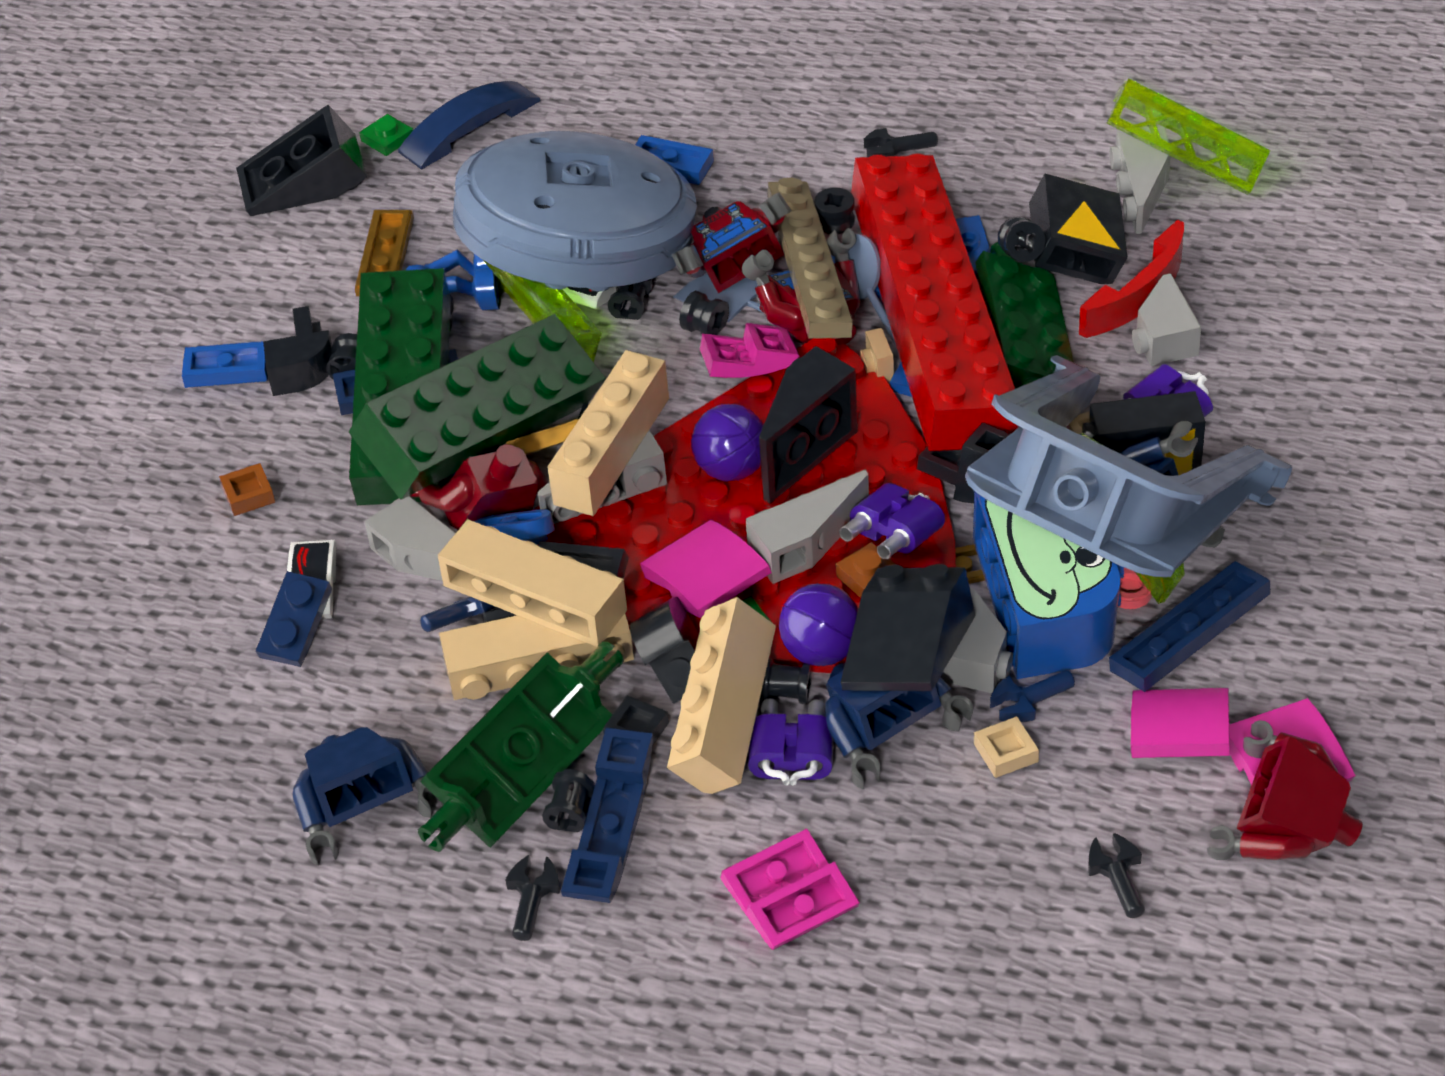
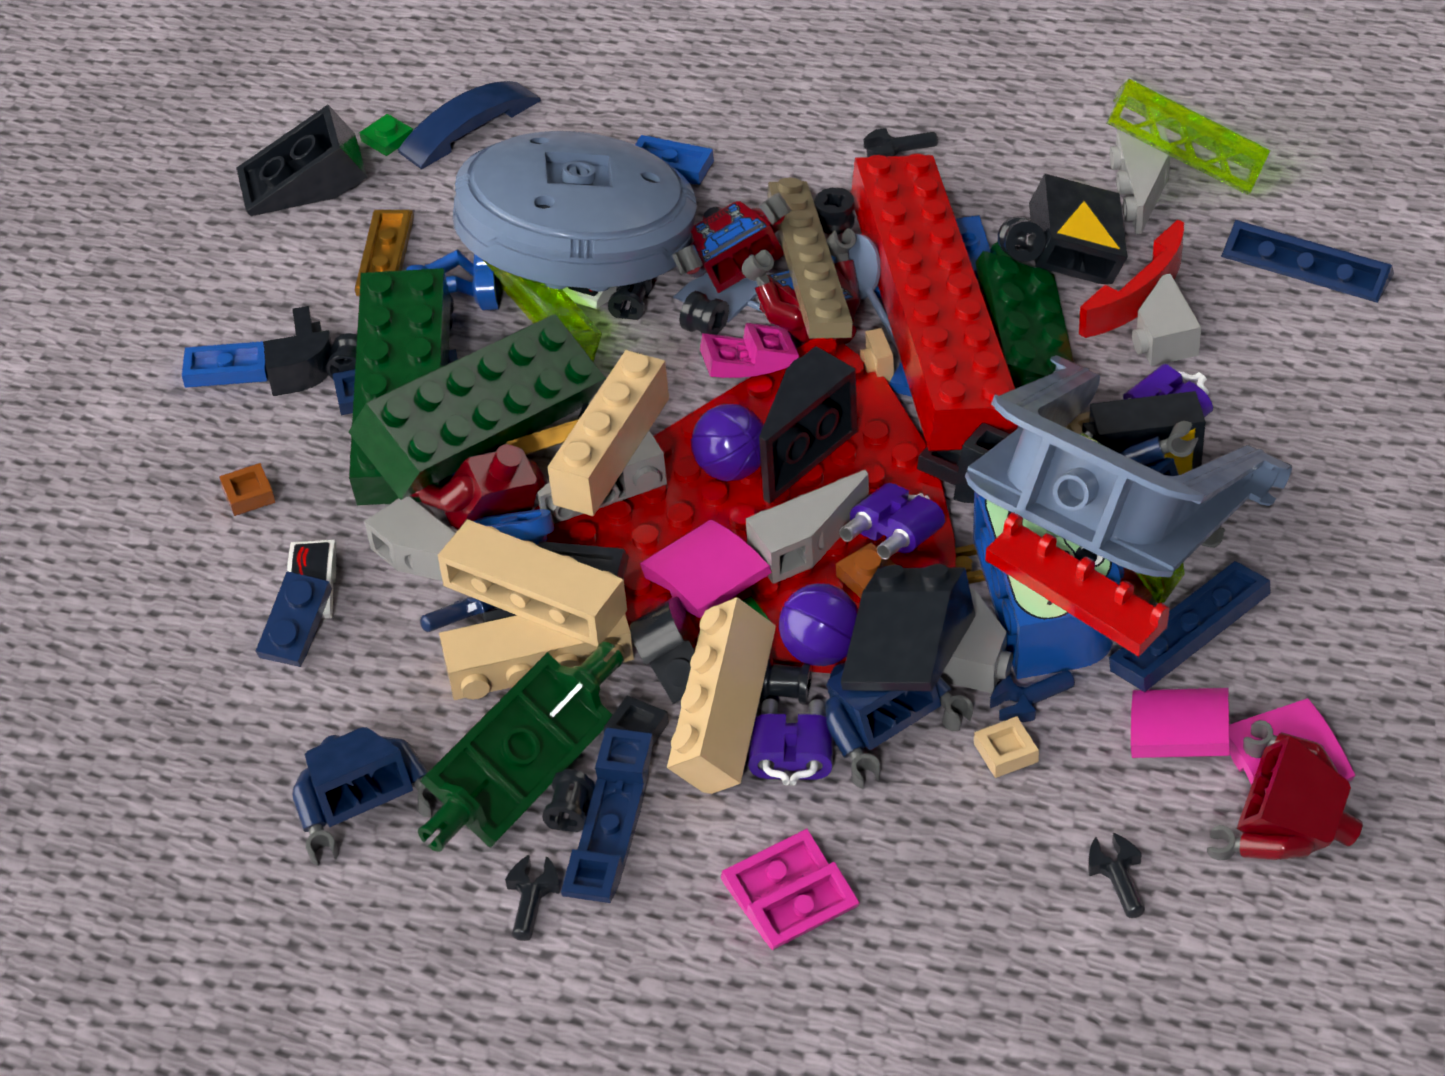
(1077, 586): none -> red hinge
(1308, 261): none -> dark blue slope

